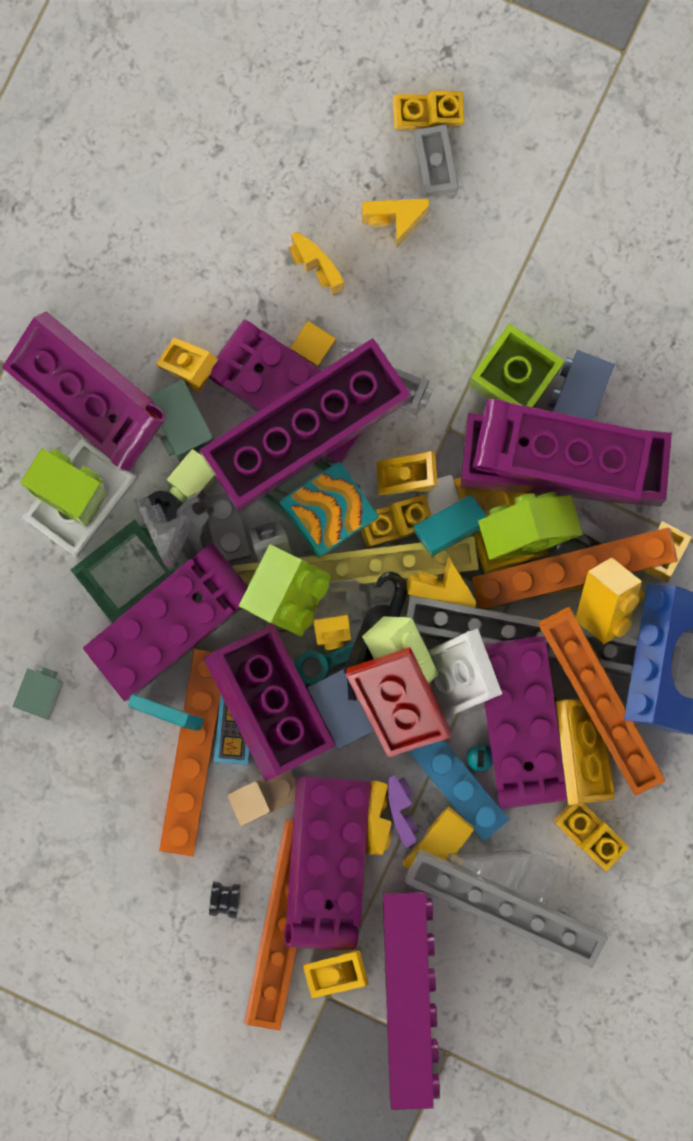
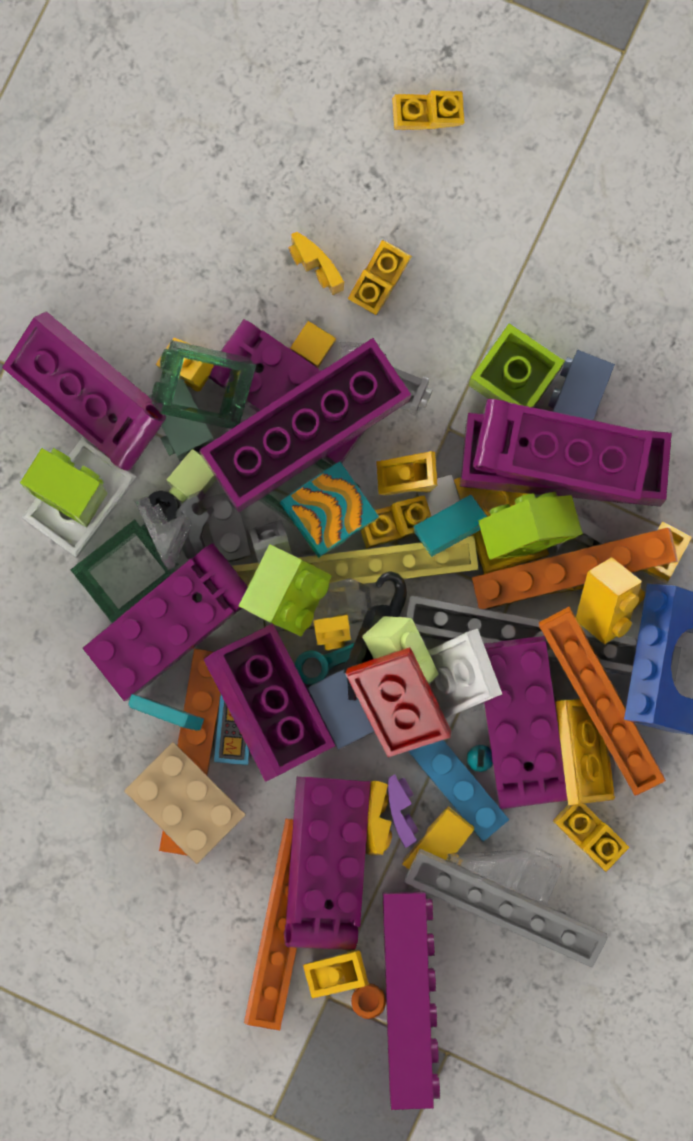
(38, 692): sand green brick -> none
(184, 802): none -> tan plate
(224, 899): black wheel -> none
(235, 393): none -> clear green window
(263, 797): tan slope -> none
(368, 1001): none -> orange tile
(379, 277): none -> yellow slope
(405, 214): yellow slope -> none
(435, 160): light grey plate -> none
(451, 588): yellow slope -> none

